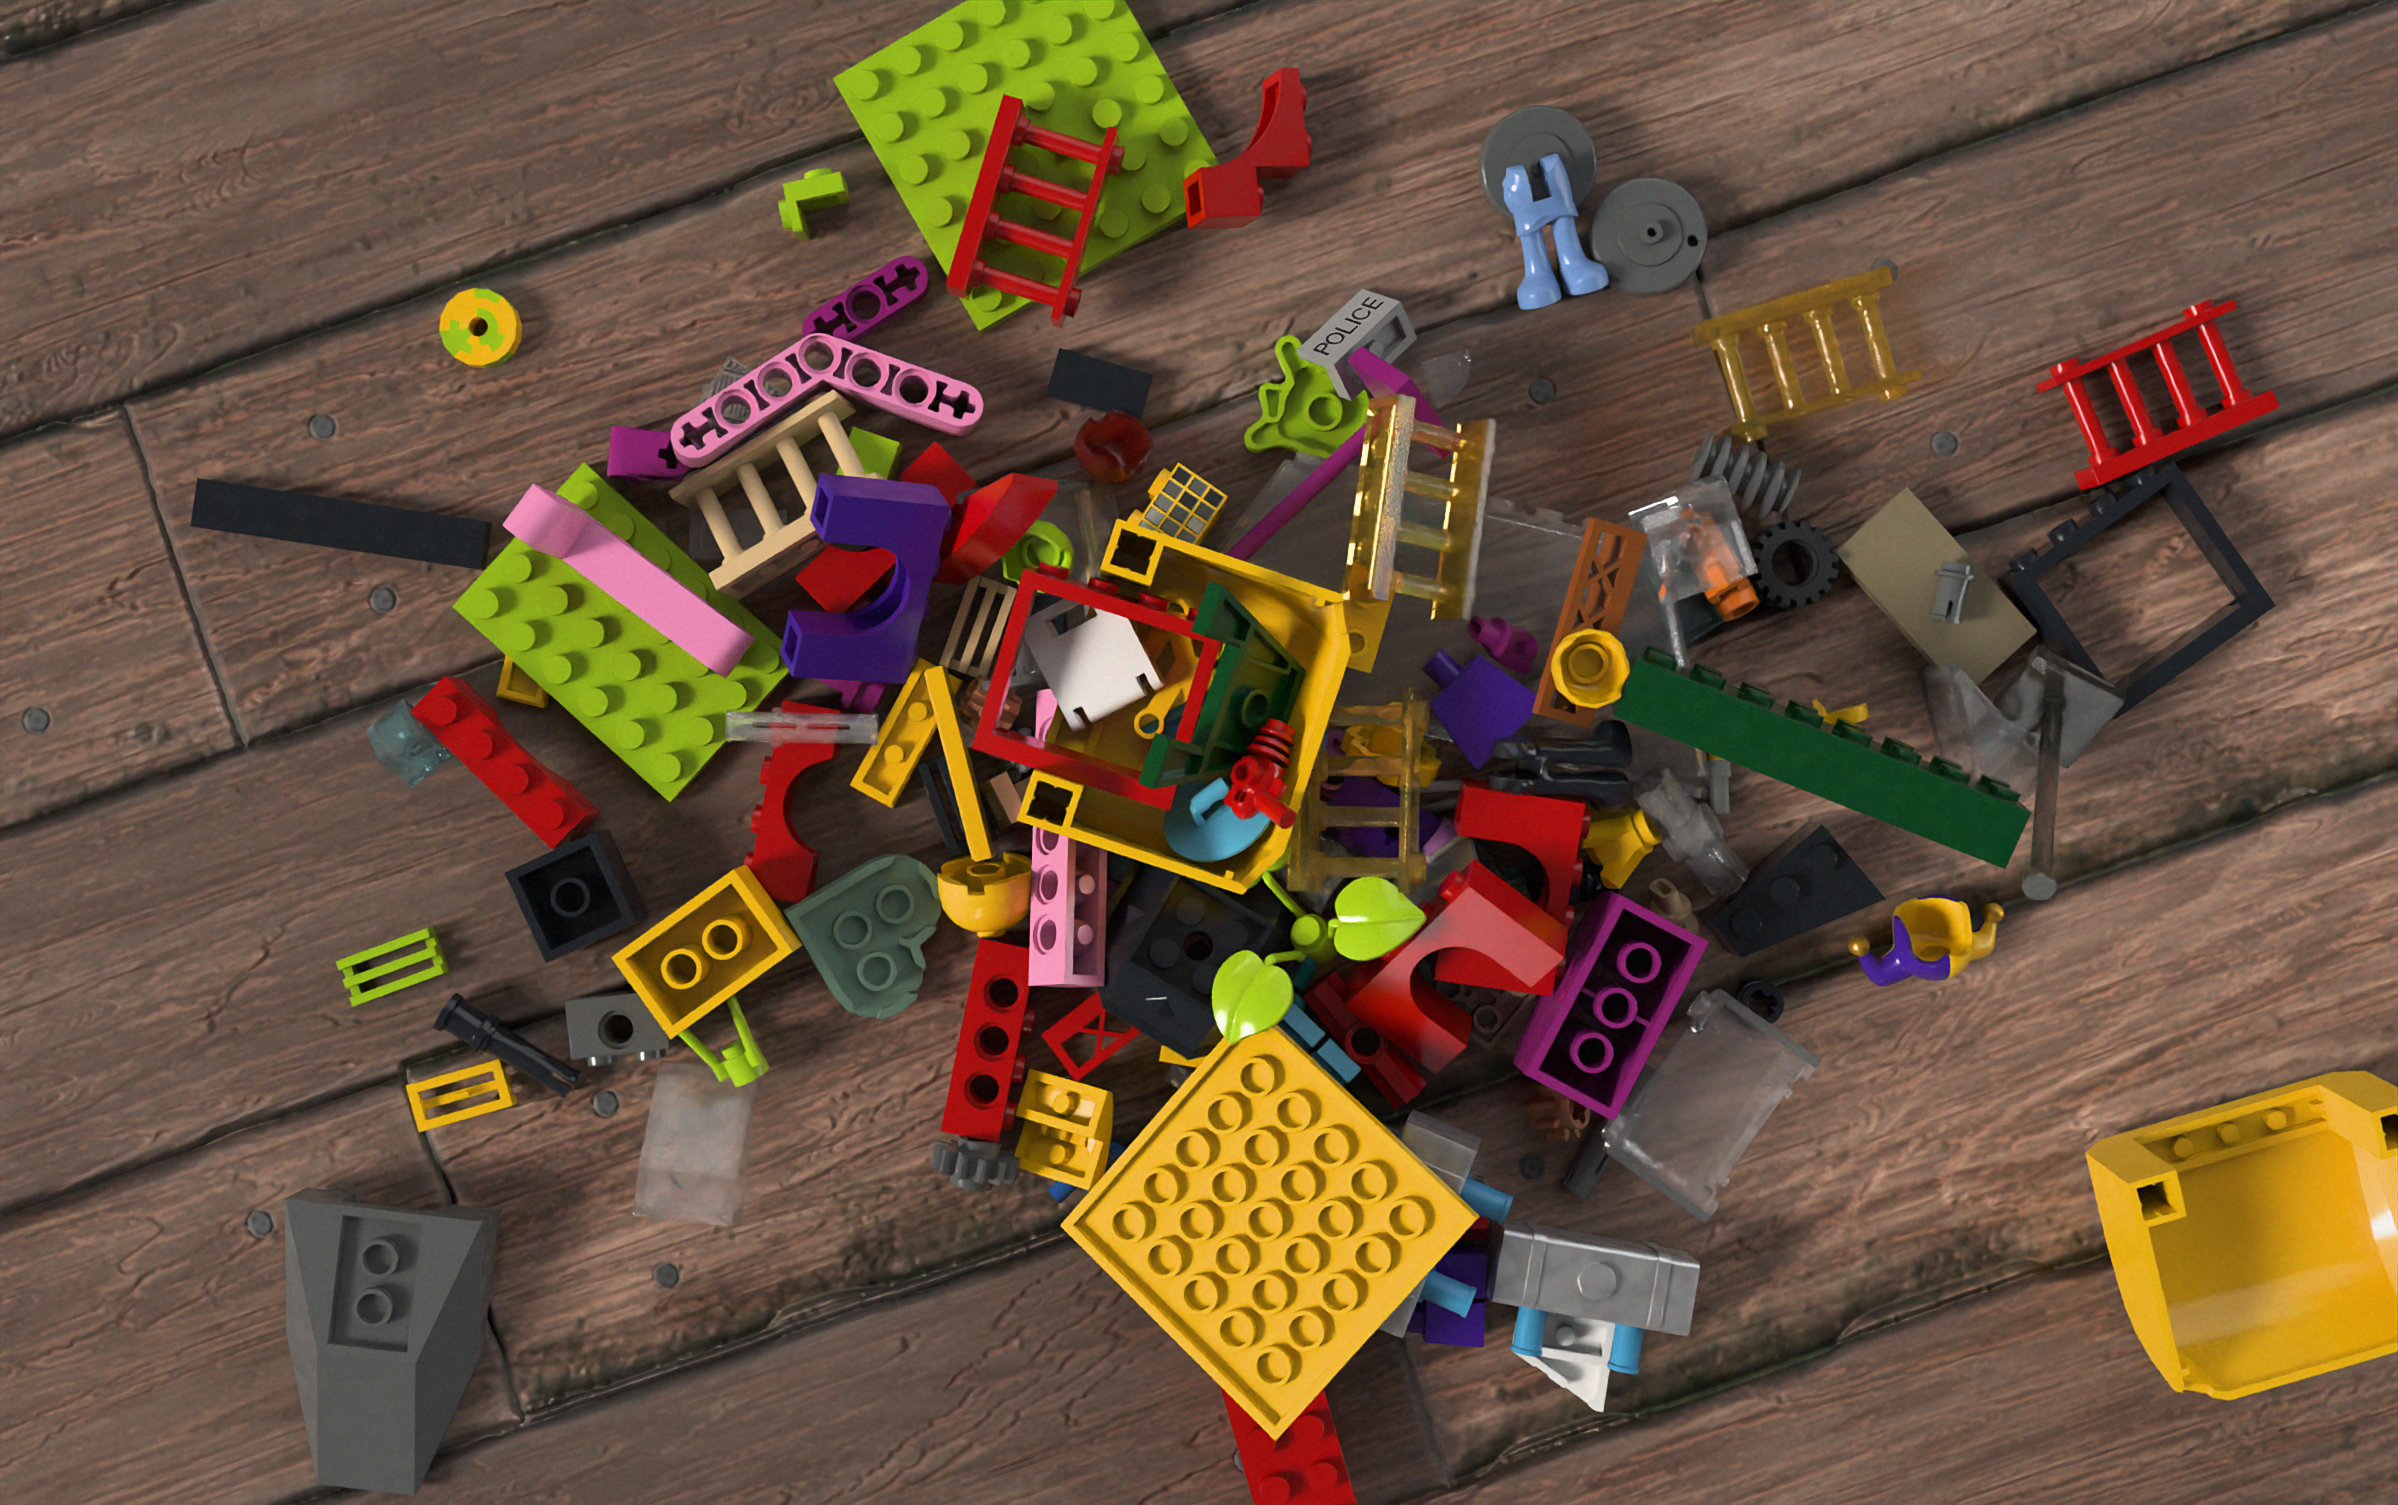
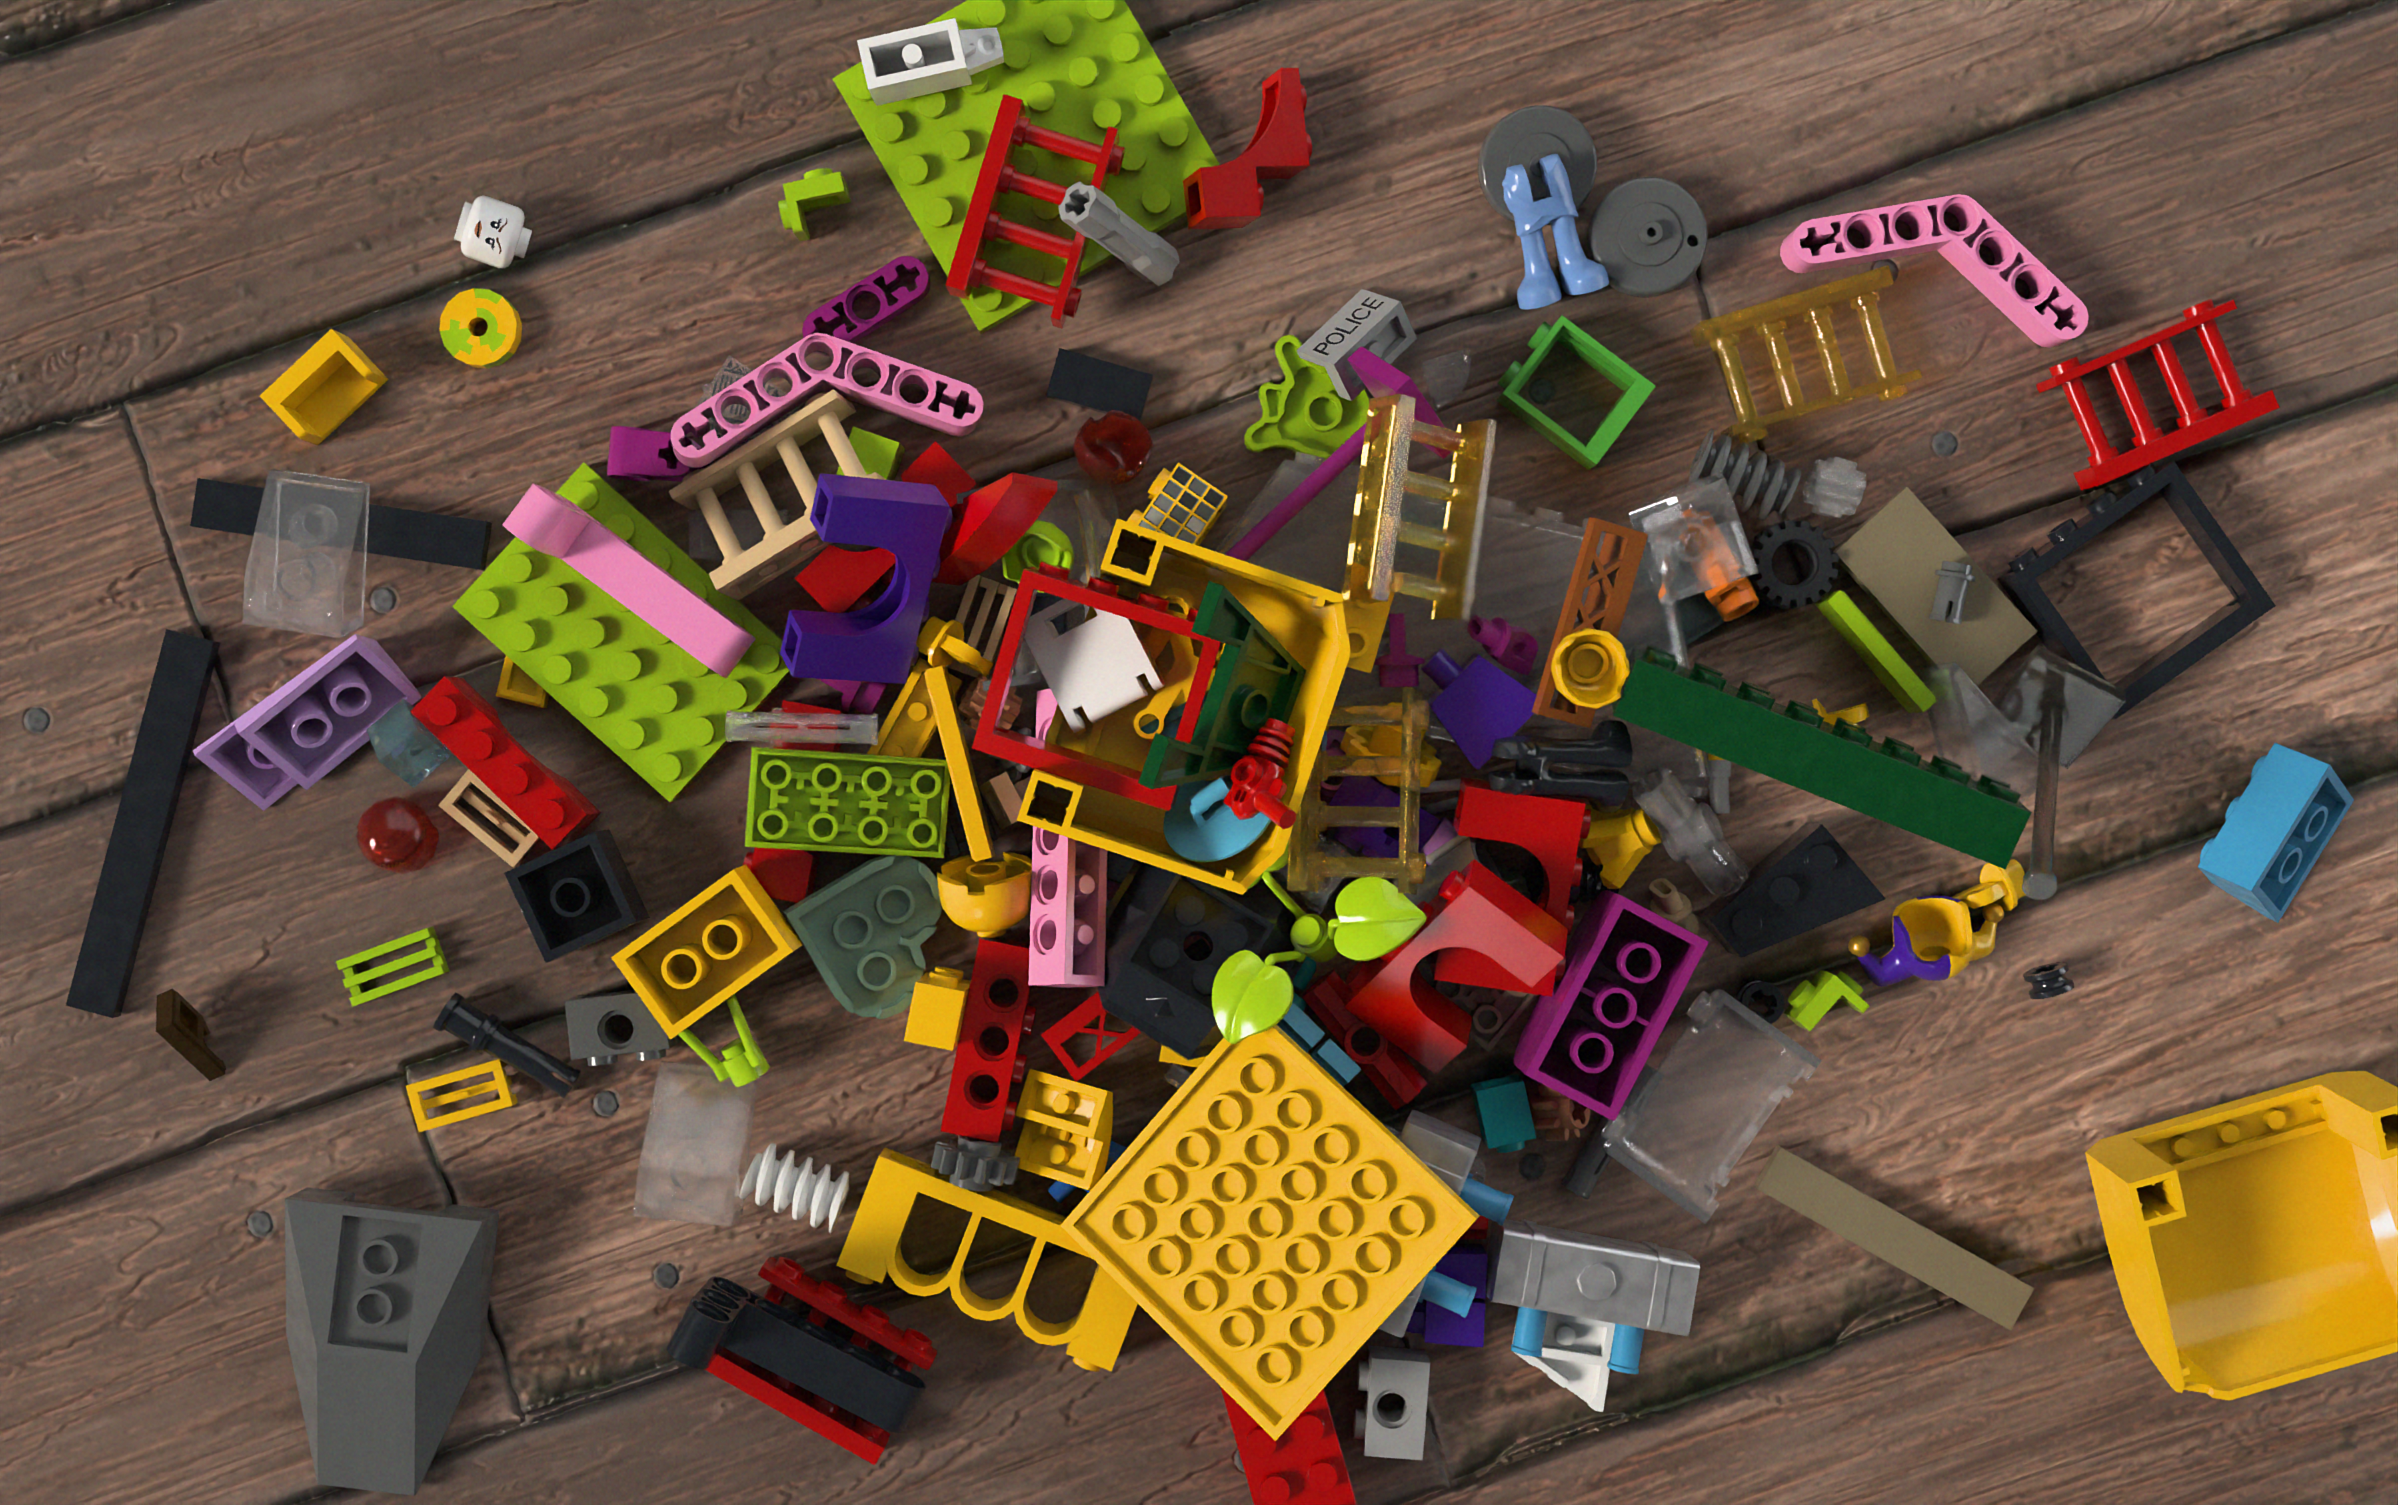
(143, 823): none -> black tile
(184, 1030): none -> dark brown tile
(308, 555): none -> clear slope
(308, 722): none -> lavender slope
(324, 387): none -> yellow panel
(397, 835): none -> clear red hair
(462, 789): none -> tan tile
(492, 232): none -> white head
(796, 1186): none -> white piece
(796, 1350): none -> black beam
(802, 1405): none -> red fence
(847, 802): none -> lime tile
(875, 1251): none -> yellow fence
(926, 59): none -> white hinge
(938, 1008): none -> yellow brick
(945, 643): none -> yellow piece
(1098, 218): none -> light grey axle
(1398, 1431): none -> light grey brick
(1399, 667): none -> magenta piece
(1503, 1113): none -> teal brick
(1634, 385): none -> bright green window
(1815, 998): none -> lime bracket
(1834, 487): none -> clear gear
(1876, 652): none -> lime tile
(1893, 1237): none -> dark tan tile
(1959, 248): none -> bright pink beam
(1996, 886): none -> yellow piece
(2048, 980): none -> black bush
(2276, 830): none -> dark azure slope

